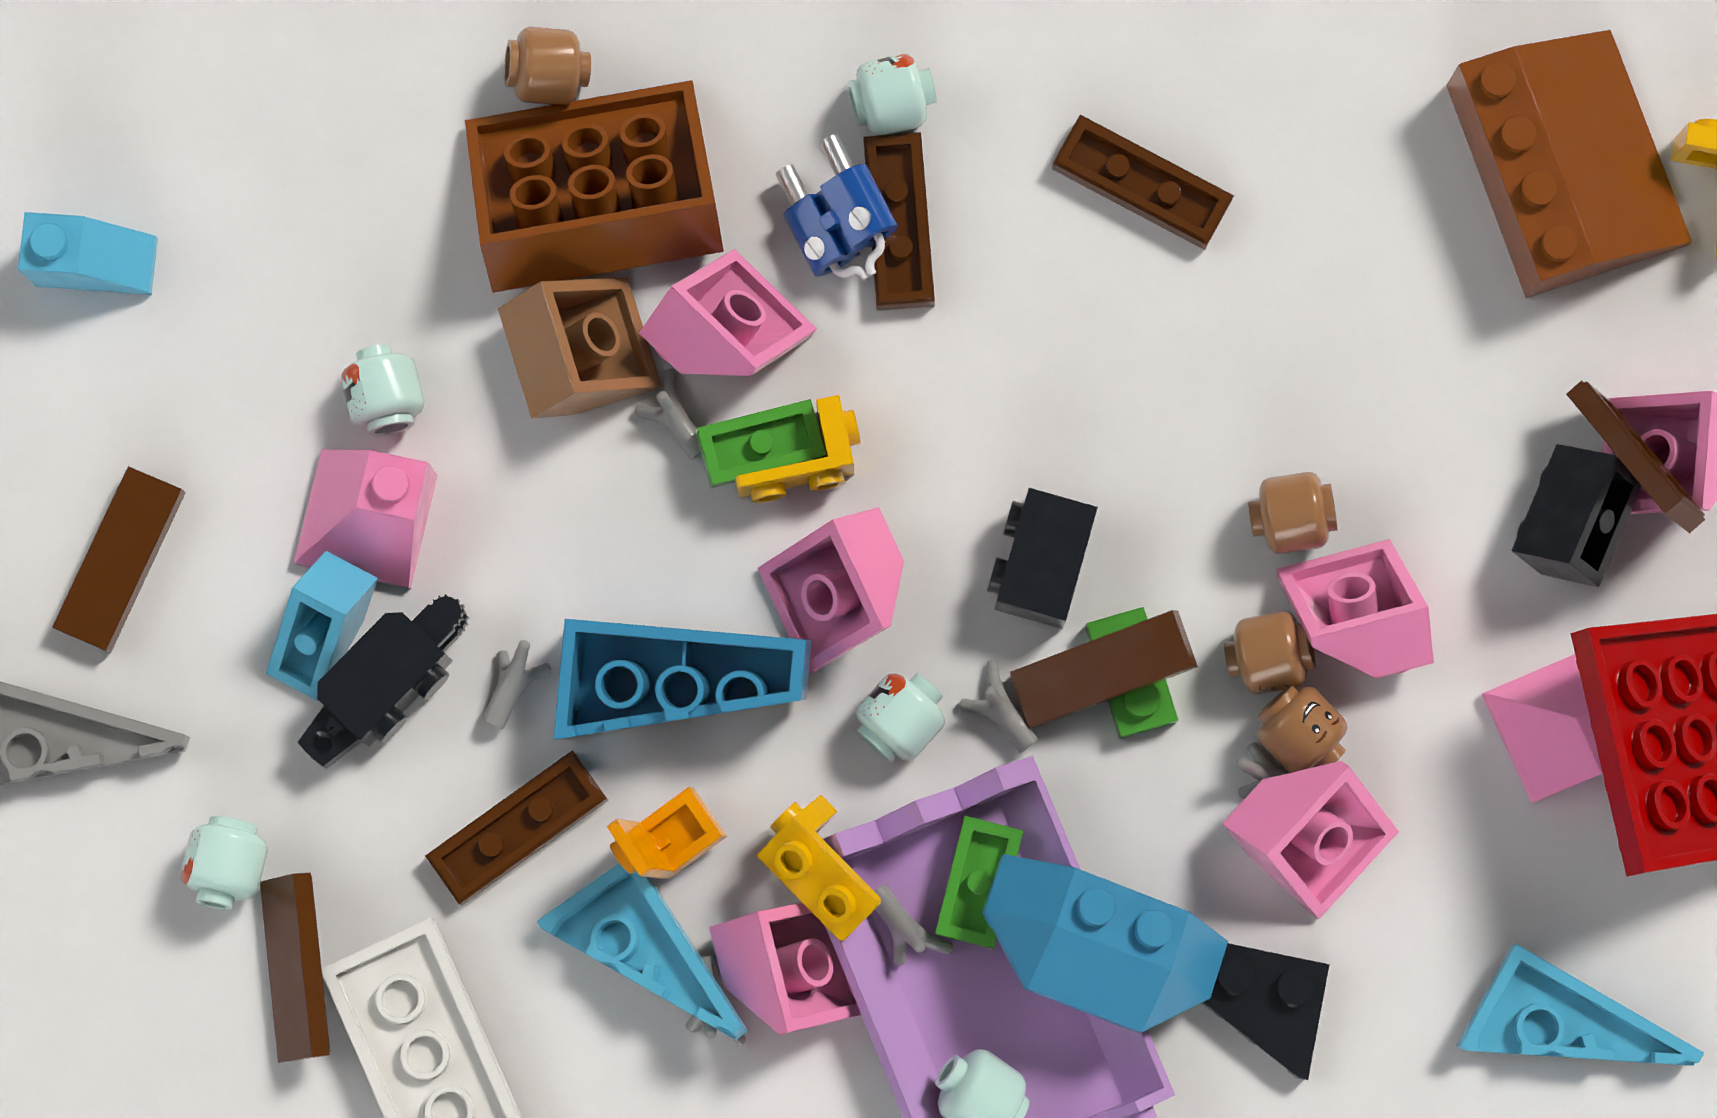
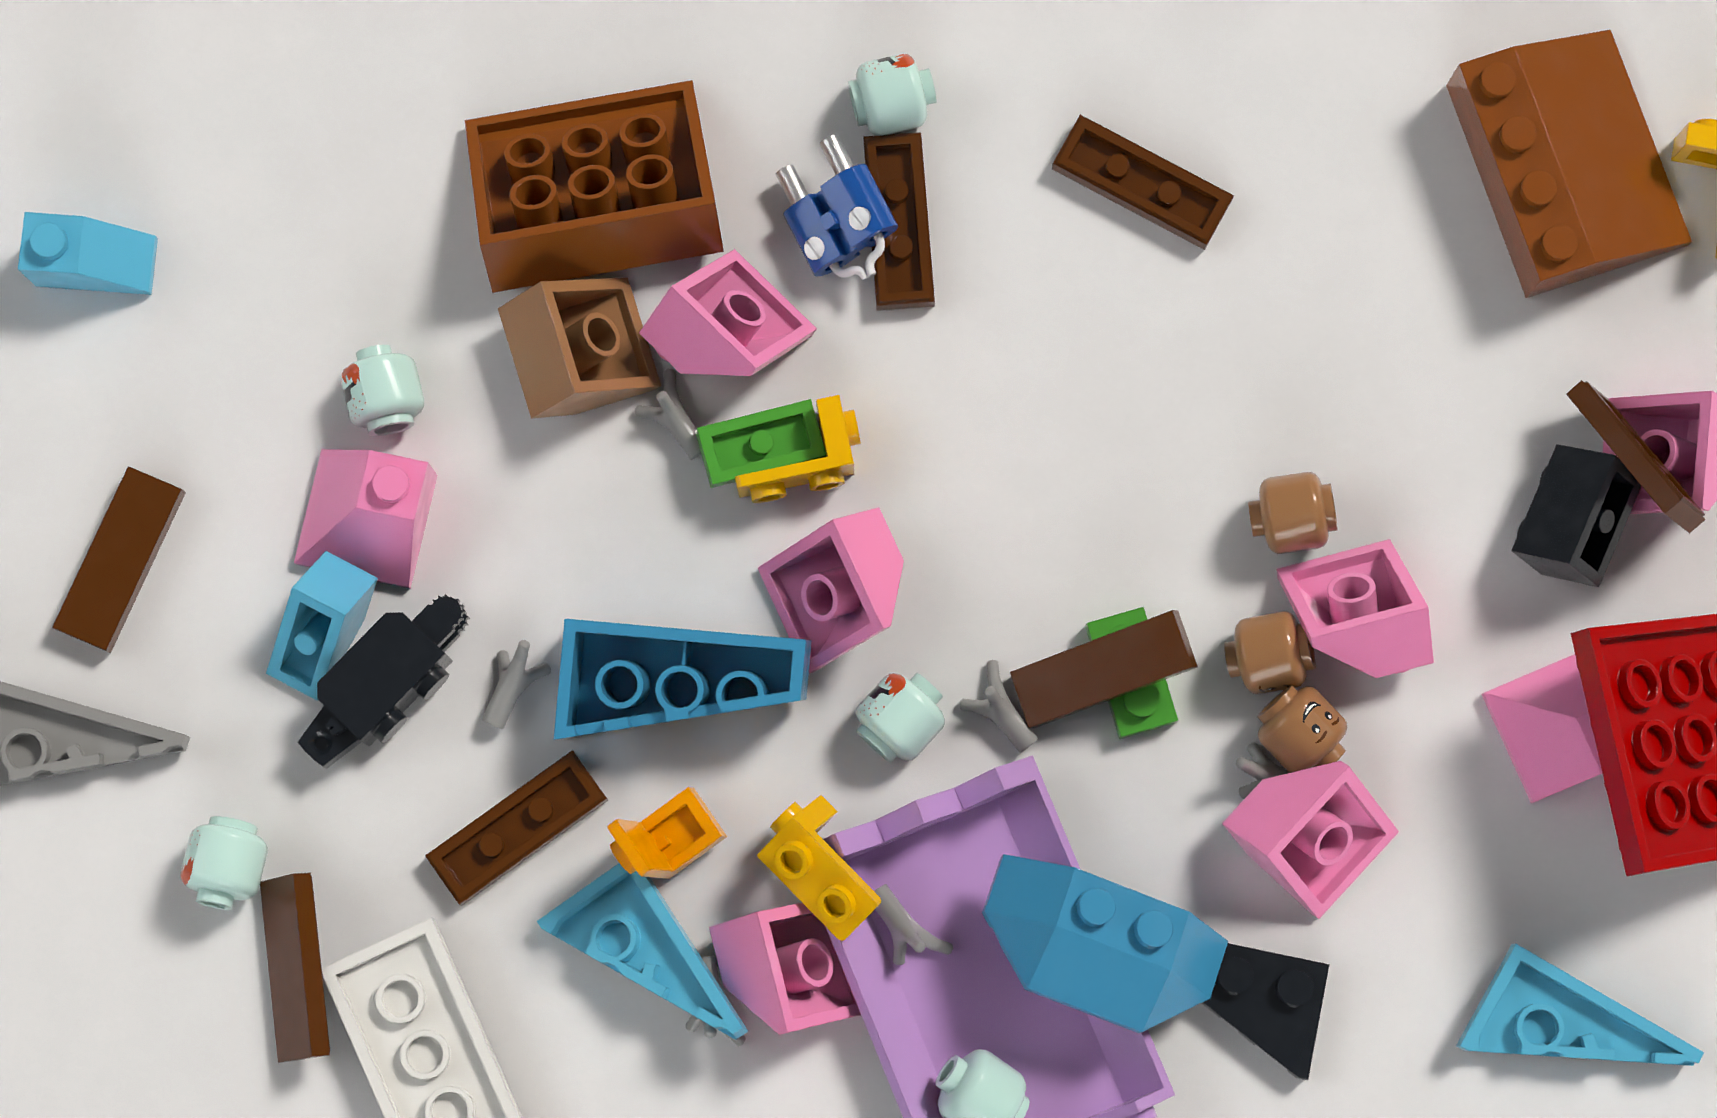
(546, 66): medium nougat head -> none
(970, 880): bright green plate -> none
(1044, 557): black brick -> none

